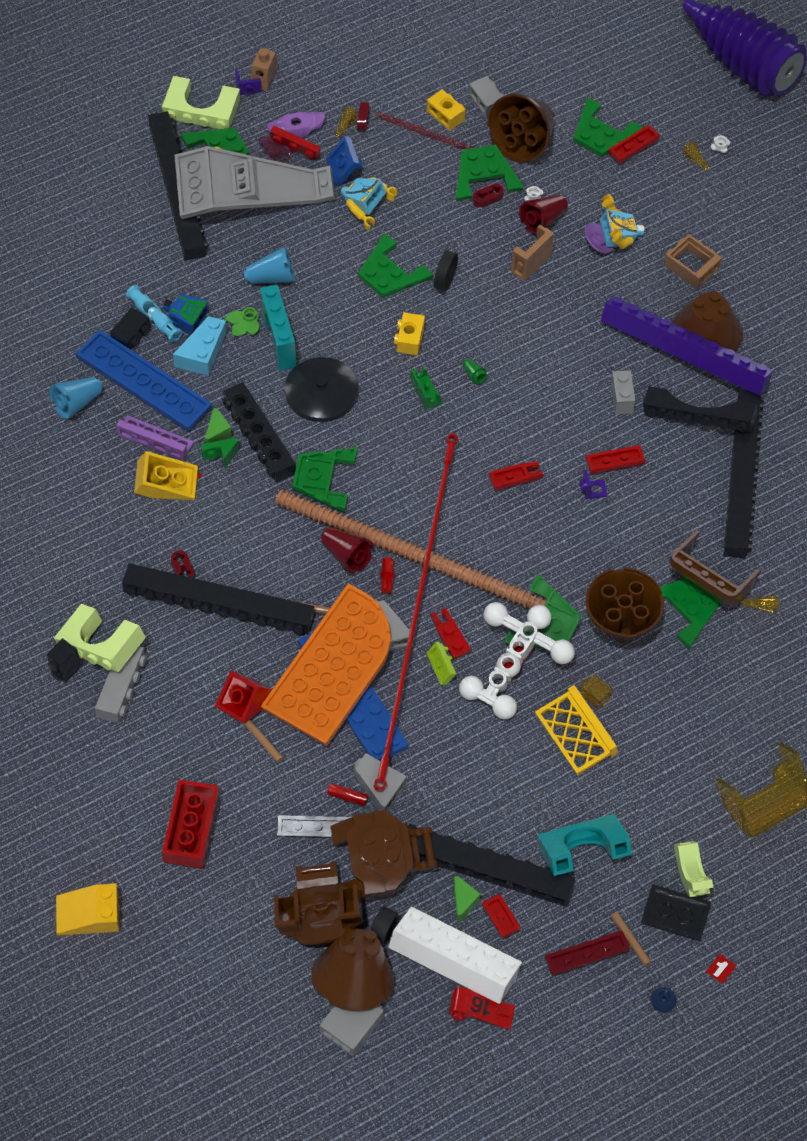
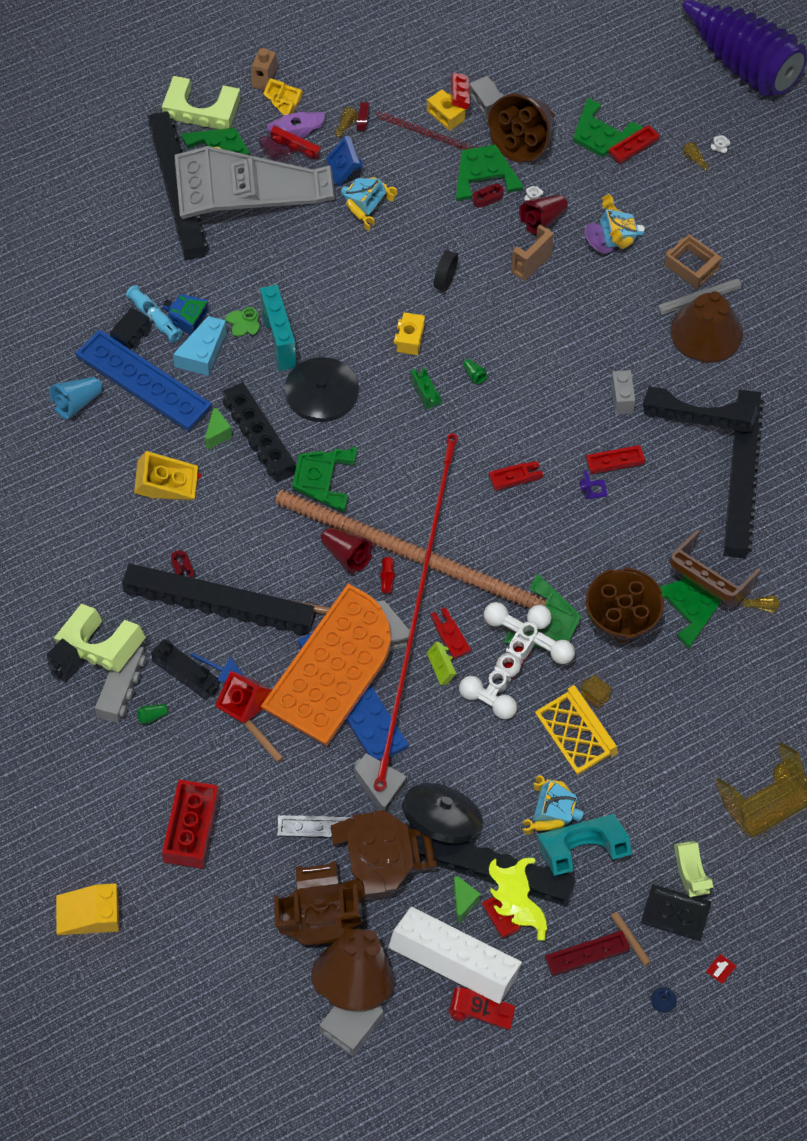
(150, 713): none -> green cone
(153, 440): medium lavender fence -> none
(185, 670): none -> black brick
(224, 448): green slope -> none
(230, 666): none -> blue piece
(247, 86): dark purple bracket -> none
(271, 269): dark azure cone -> none
(283, 96): none -> yellow slope
(347, 794): red axle -> none
(384, 275): green wing -> none
(384, 924): black tyre -> none
(442, 813): none -> black dish
(460, 90): none -> red plate
(513, 895): none -> neon yellow piece
(554, 806): none -> torso
(685, 300): none -> light grey axle
(687, 345): dark purple brick -> none

